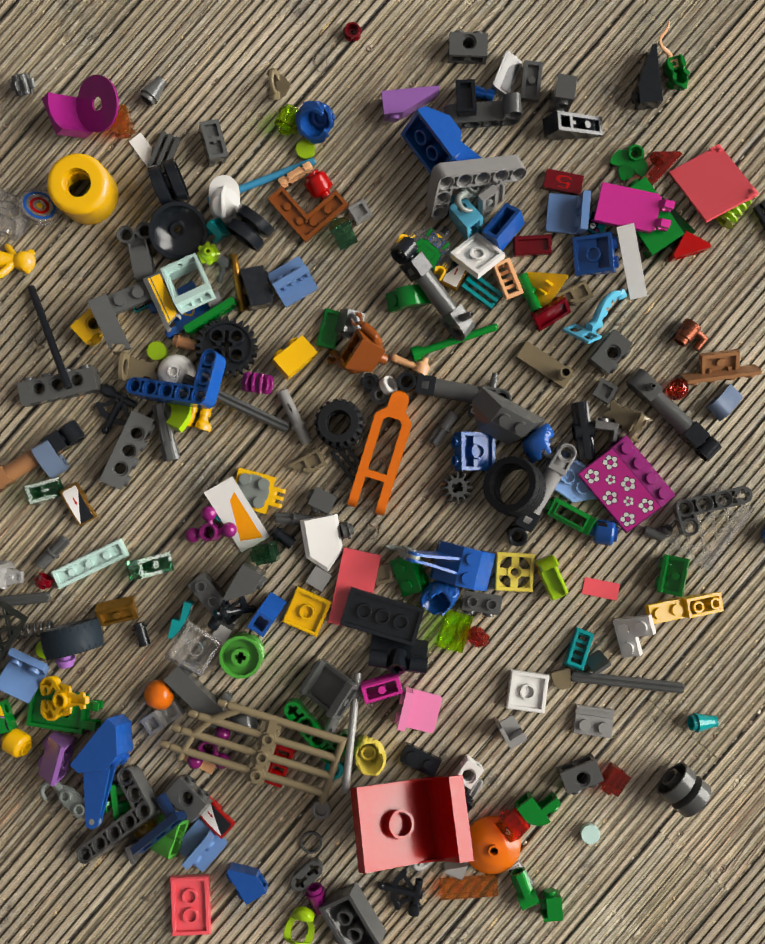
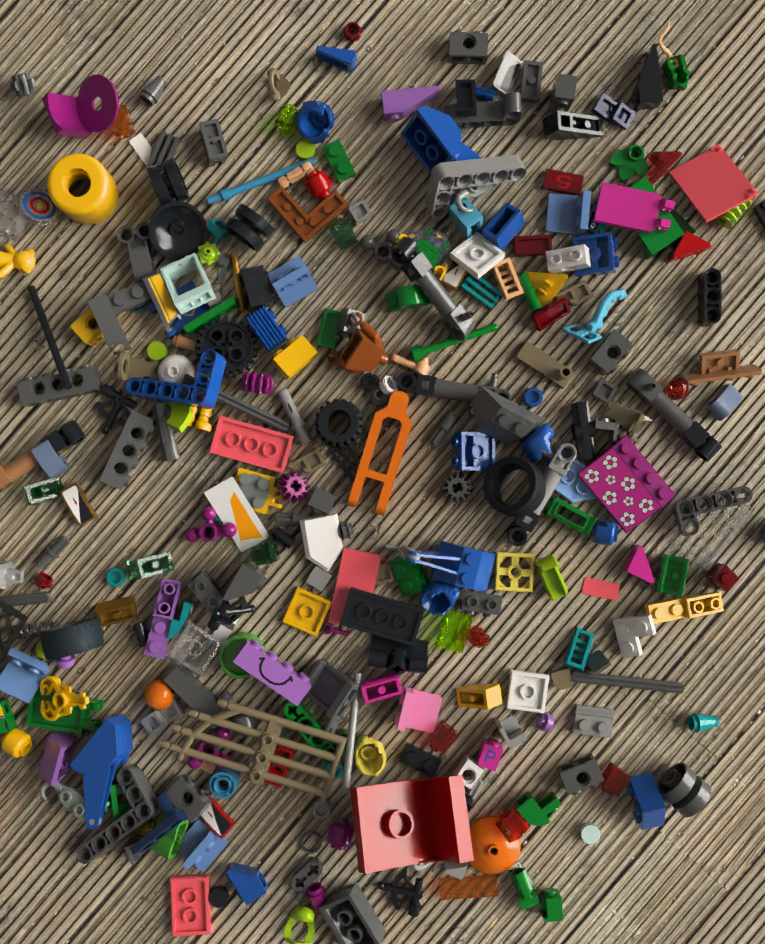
(90, 563): light aqua tile -> none
(116, 577): none -> teal tile
(164, 612): none -> medium lavender slope
(218, 788): none -> dark azure wheel
(219, 896): none -> black tile
(224, 197): white piece -> none
(251, 444): none -> coral plate
(266, 328): none -> blue brick
(266, 614): blue slope -> none
(272, 671): none -> medium lavender brick
(295, 480): none -> magenta gear
(335, 630): none -> magenta hand
(338, 57): none -> blue slope
(338, 161): none -> green plate
(340, 835): none -> magenta head
(367, 243): none -> dark grey piece
(442, 737): none -> clear red brick
(479, 696): none -> yellow slope
(489, 754): none -> dark pink brick
(490, 197): light grey plate -> none
(532, 397): none -> blue tile
(545, 721): none -> medium lavender plate
(568, 259): none -> white brick
(613, 112): none -> slope
(632, 261): white sticker -> none
(638, 565): none -> dark pink slope
(648, 801): none -> blue brick
(659, 533): dark grey arm -> none
(687, 332): copper piece -> none
(715, 290): none -> black beam
(722, 577): none -> dark red brick

